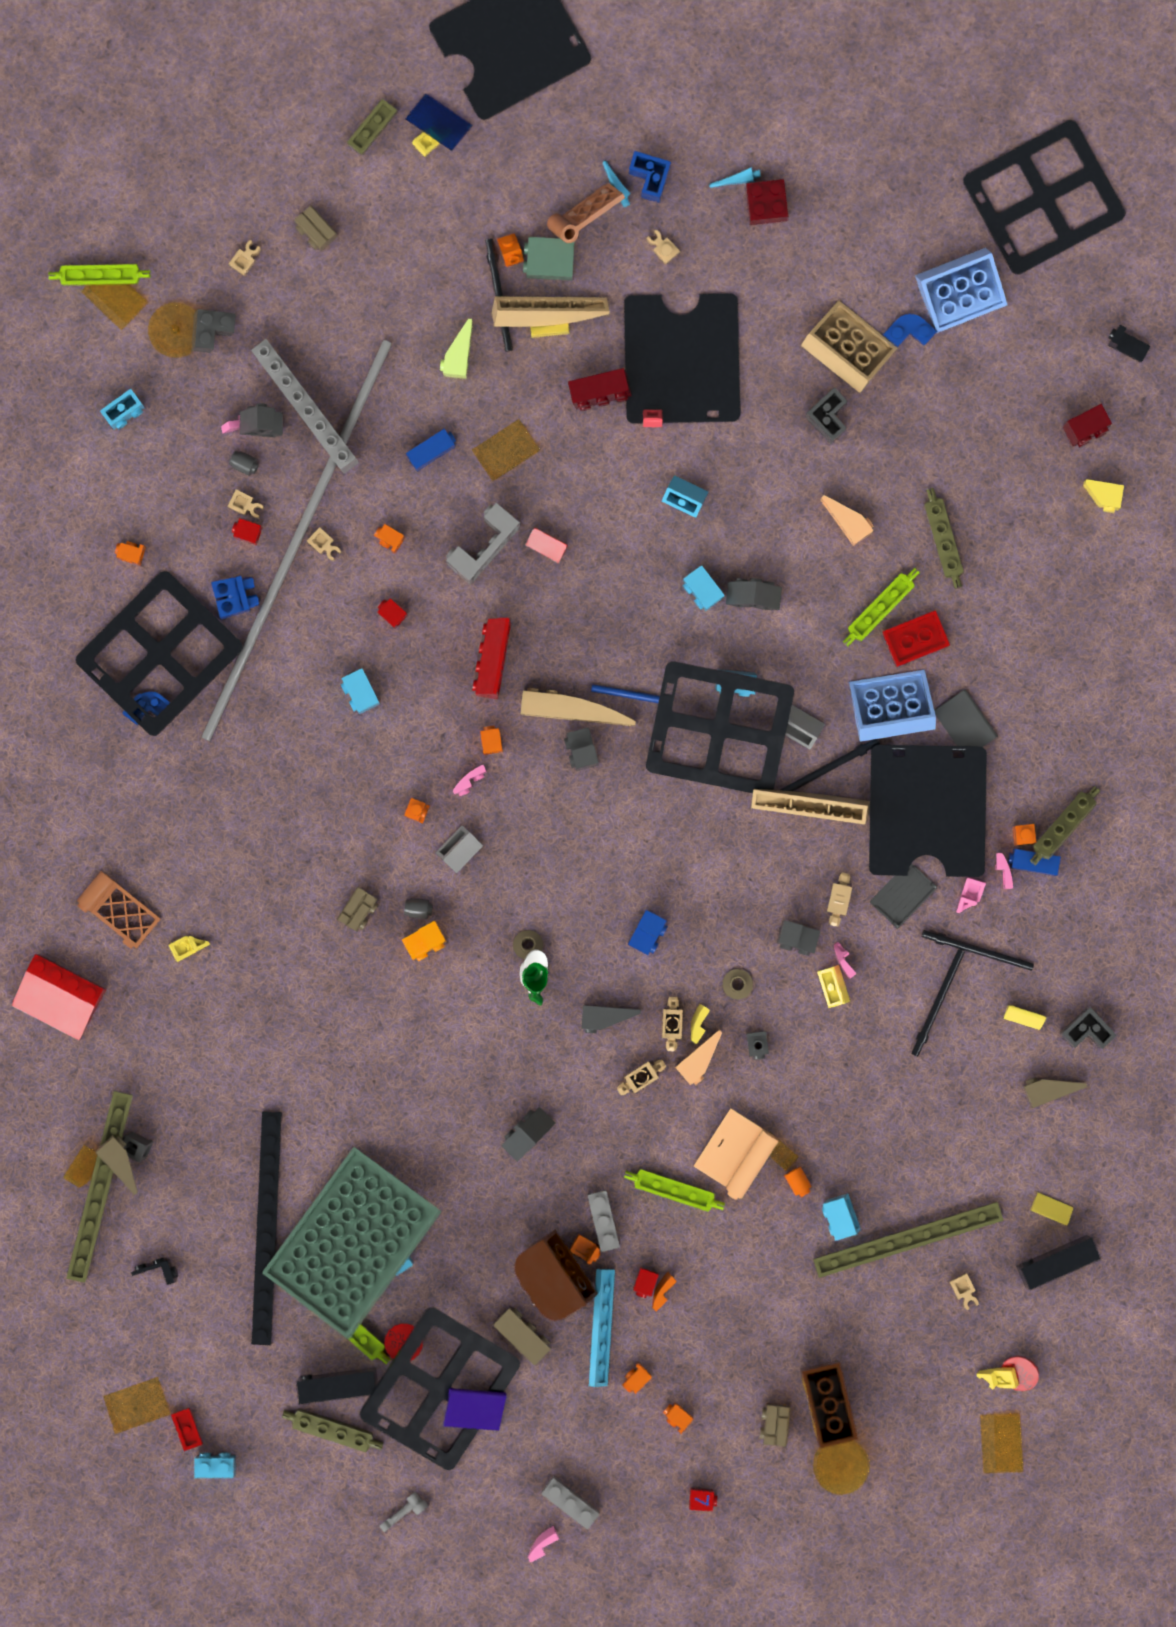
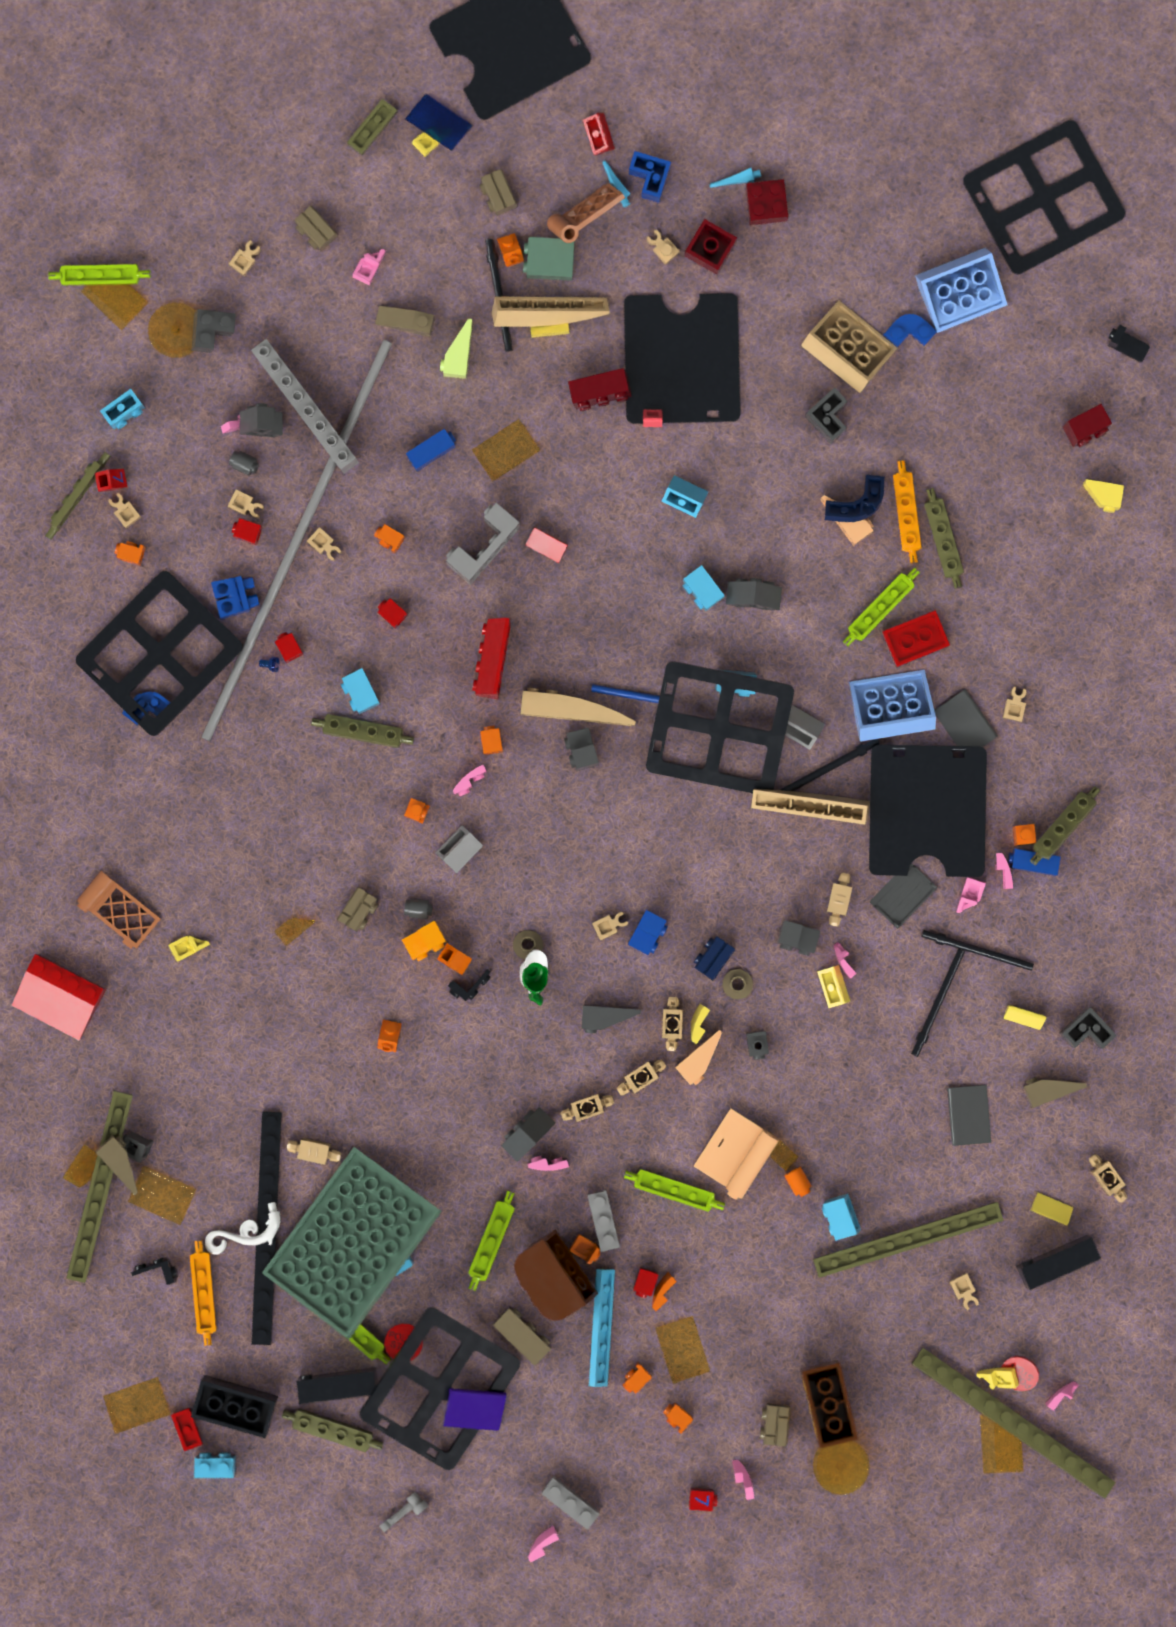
(71, 501): none -> olive plate
(111, 480): none -> red brick
(126, 512): none -> tan plate
(162, 1195): none -> clear yellow piece
(203, 1293): none -> light orange plate
(234, 1406): none -> black brick
(244, 1238): none -> white plant
(270, 664): none -> clear blue piece
(288, 647): none -> red brick
(292, 929): none -> clear yellow slope
(314, 1151): none -> tan piece
(362, 731): none -> olive plate
(368, 266): none -> bright pink slope
(389, 1036): none -> orange bracket
(406, 320): none -> dark tan slope
(454, 959): none -> orange brick
(457, 991): none -> black bracket
(491, 1240): none -> lime plate
(498, 192): none -> dark tan brick
(541, 1164): none -> bright pink slope
(598, 133): none -> red slope
(605, 1101): none -> tan piece
(606, 926): none -> tan plate
(682, 1349): none -> clear yellow piece
(710, 246): none -> dark red brick
(714, 957): none -> dark blue brick
(742, 1475): none -> bright pink slope
(861, 508): none -> dark blue plate
(907, 511): none -> light orange plate
(969, 1115): none -> dark grey piece
(1013, 1423): none -> olive plate
(1014, 708): none -> tan plate
(1067, 1390): none -> bright pink slope
(1120, 1195): none -> tan piece

